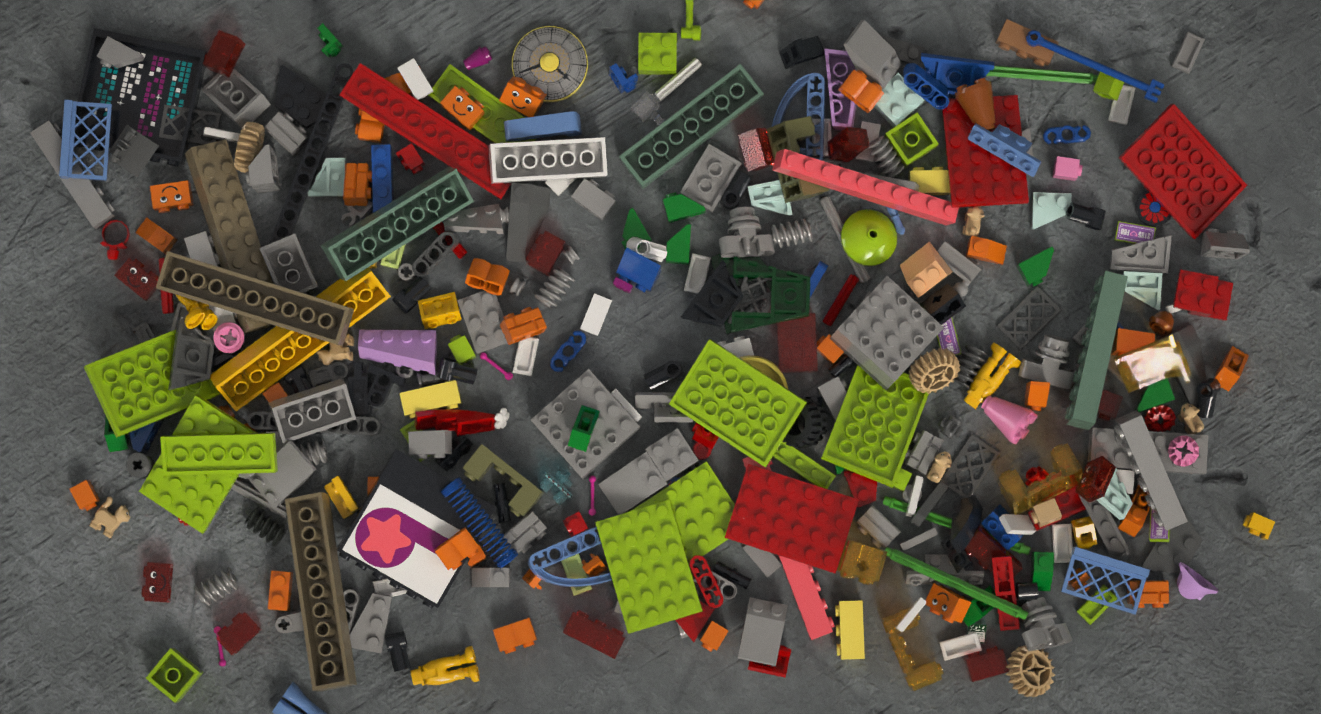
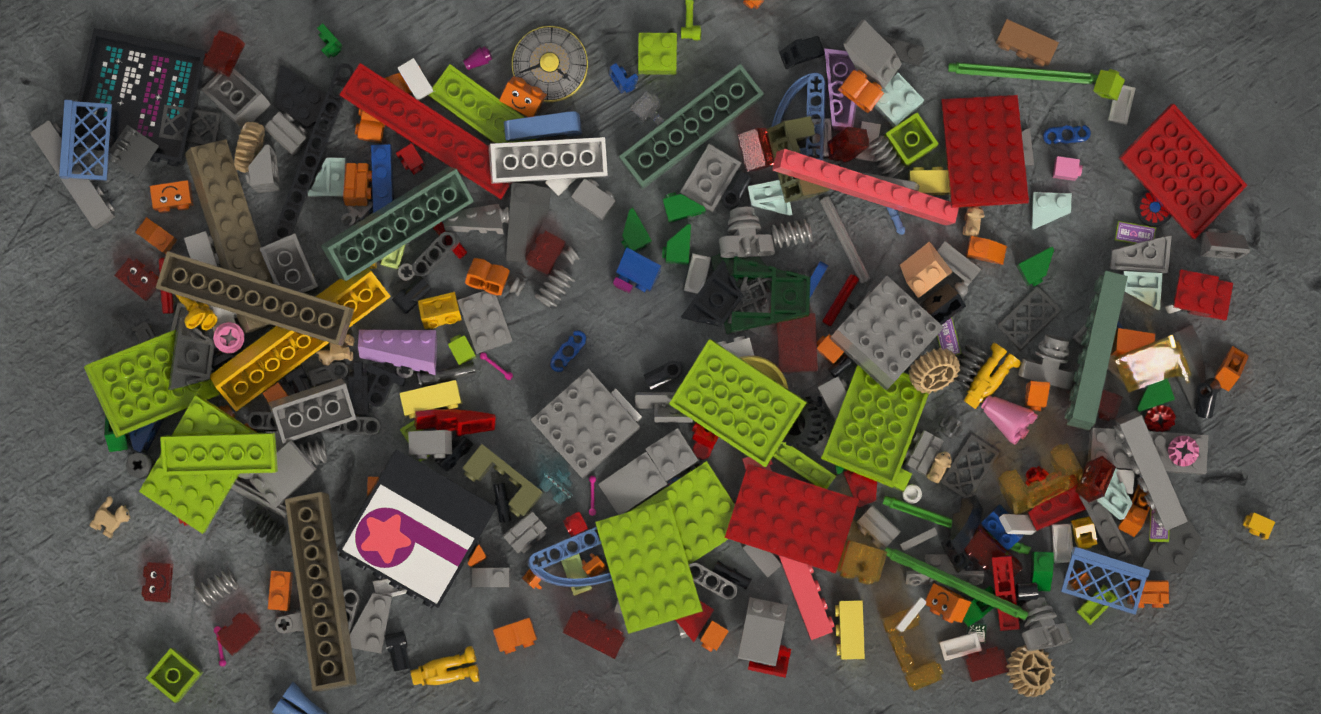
(85, 495): orange brick -> none
(113, 253): red piece -> none
(117, 55): light grey slope -> none
(221, 134): white tile -> none
(341, 497): yellow bracket -> none
(452, 370): black piece -> none
(455, 485): blue piece -> none
(456, 549): orange brick -> none
(462, 107): orange brick -> none
(501, 418): white plant -> none
(523, 325): orange brick -> none
(526, 356): white tile -> none
(583, 428): green slope -> none
(596, 314): white tile -> none
(647, 249): white piece -> none
(678, 79): white axle -> none
(705, 566): red beam -> none
(860, 245): lime dish -> none
(914, 496): white tile -> none
(924, 78): blue beam -> none
(930, 503): dark grey beam -> none
(954, 70): blue wing -> none
(978, 102): dark orange cone -> none
(1007, 146): medium blue bracket -> none
(1046, 513): tan brick -> none
(1091, 217): black piece -> none
(1149, 89): blue hinge -> none
(1162, 323): dark orange cone -> none
(1188, 52): light grey tile -> none
(1192, 421): tan animal -> none
(1192, 584): lavender hat -> none

